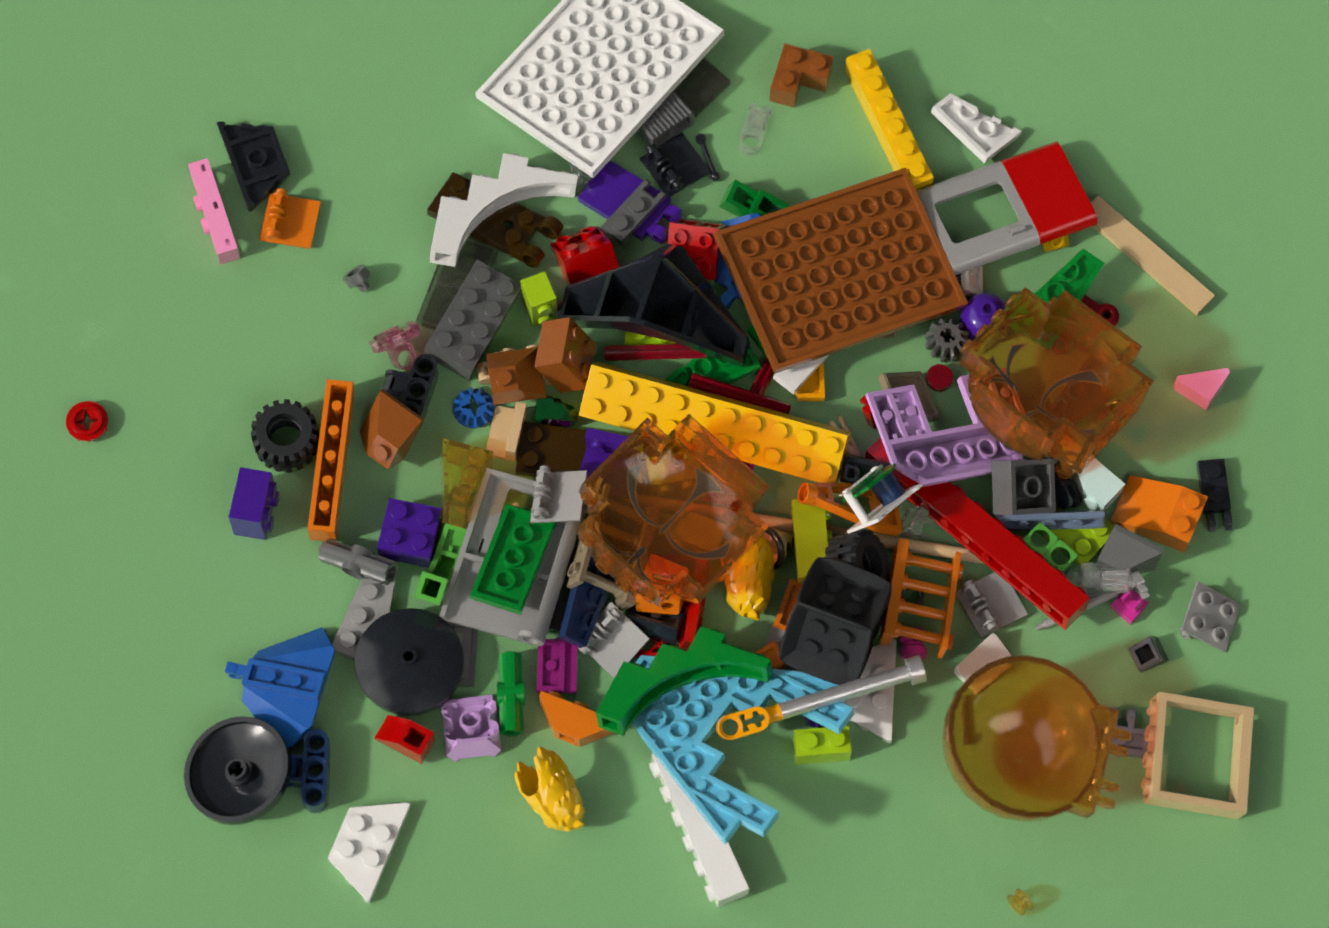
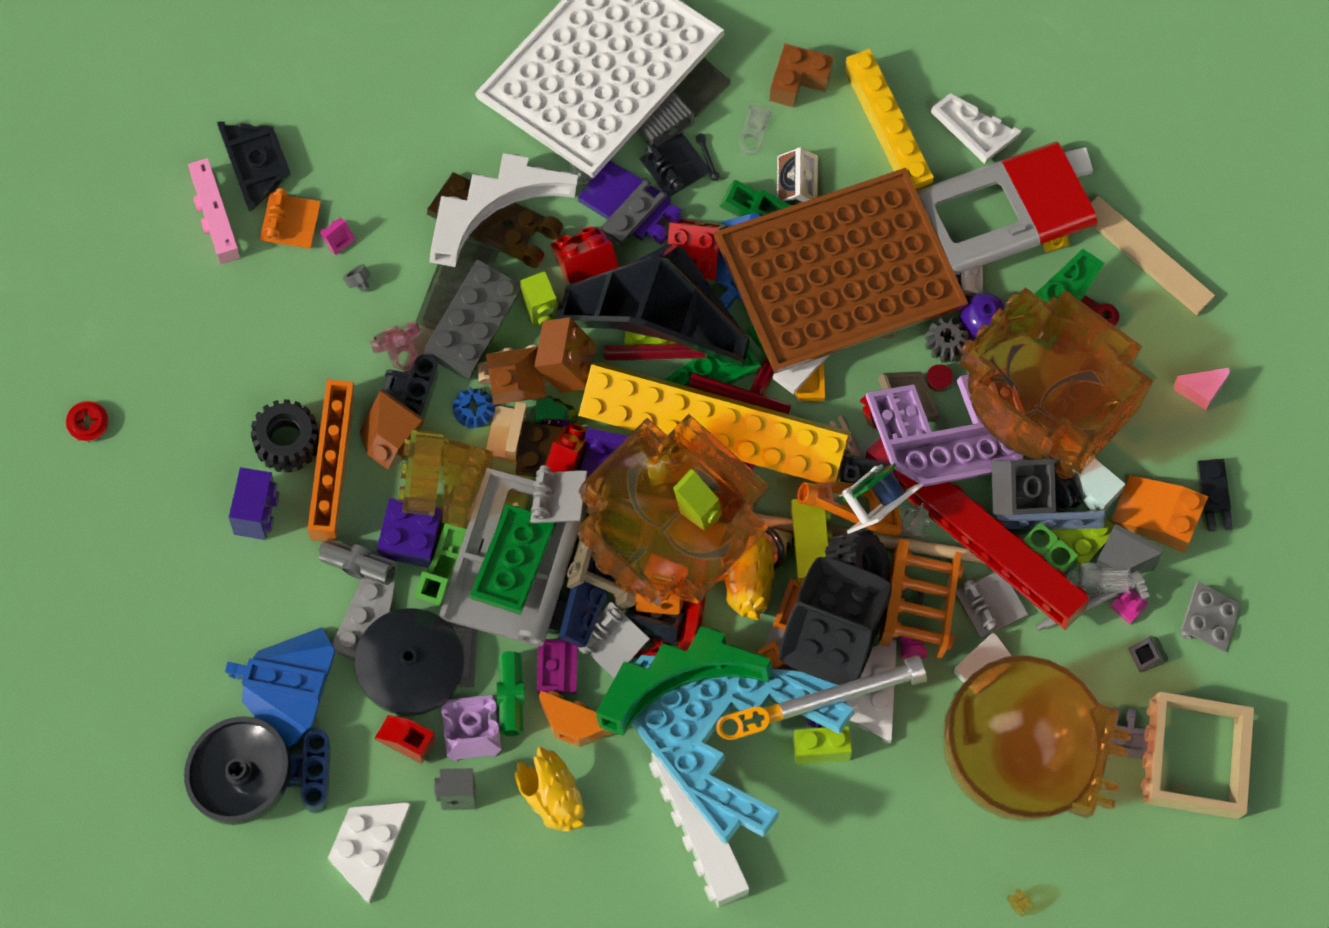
(337, 236): none -> dark pink tile
(421, 472): none -> clear yellow wedge
(456, 789): none -> dark grey brick
(567, 449): none -> red slope
(697, 501): none -> lime slope
(797, 175): none -> white panel
(1080, 161): none -> white tile

